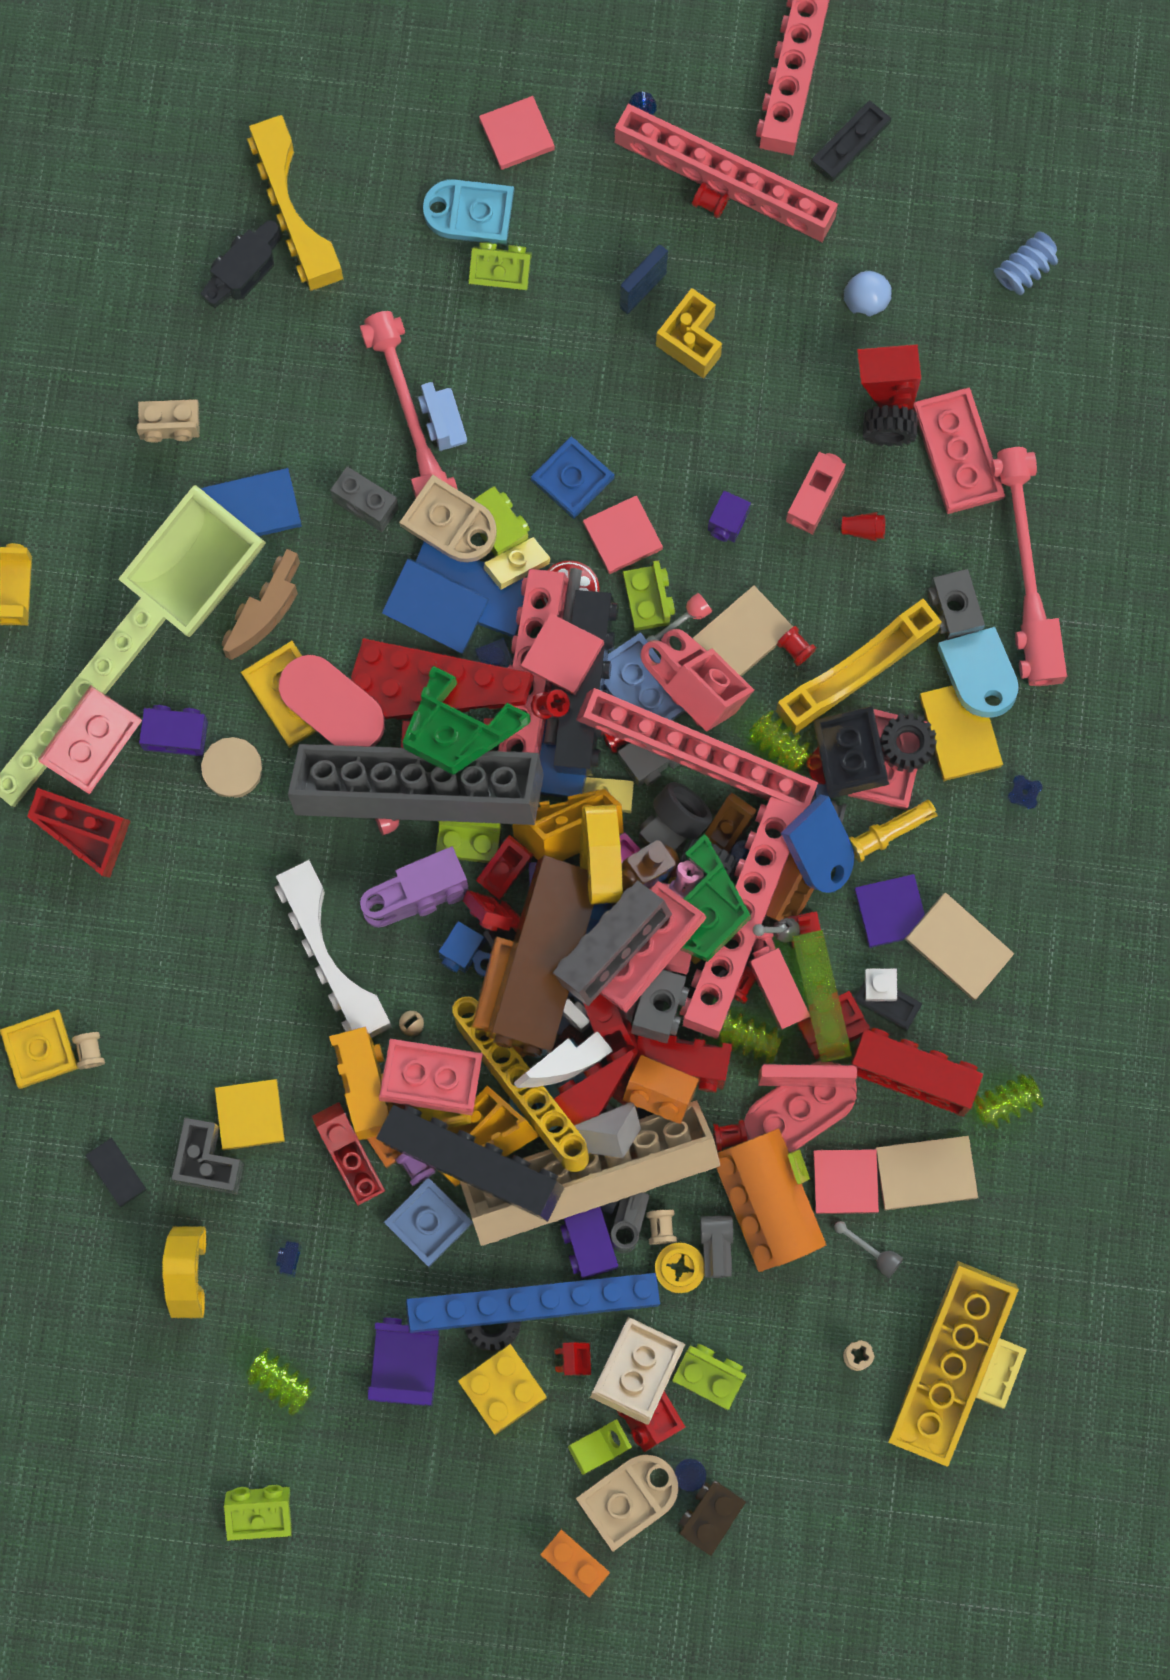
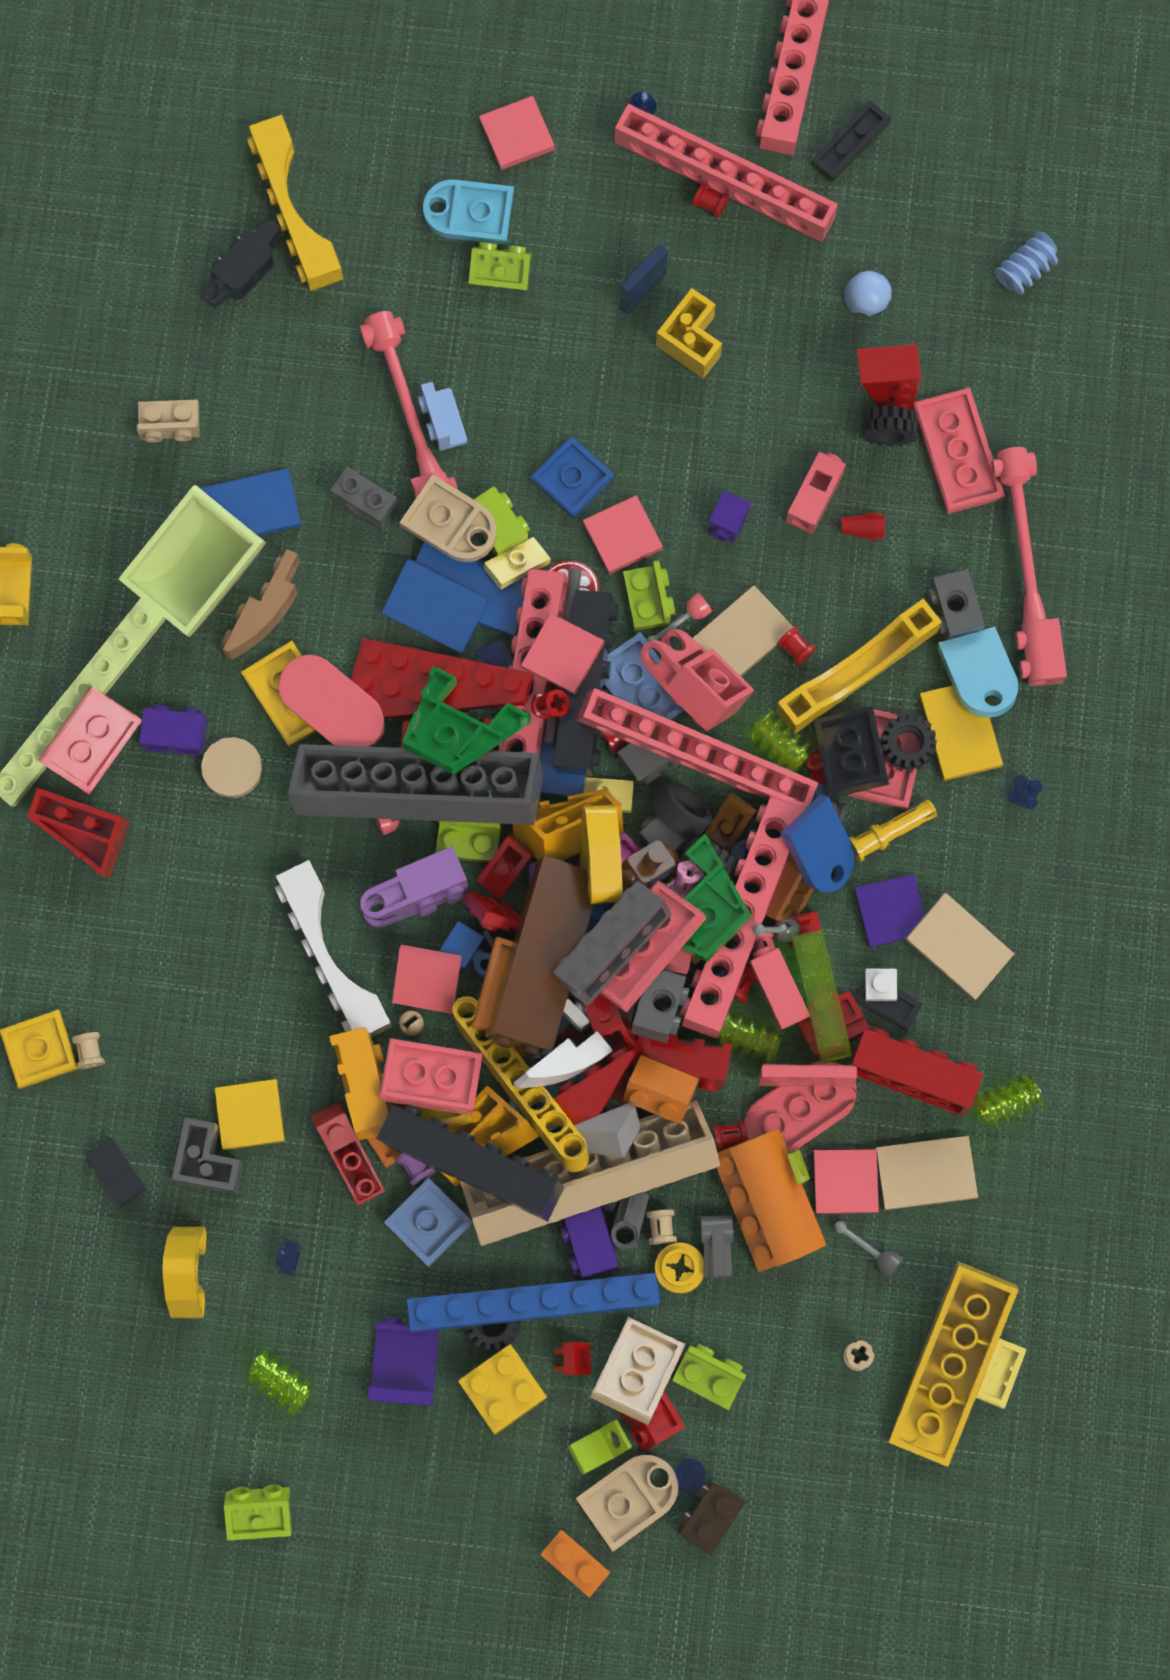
(426, 979): none -> coral tile

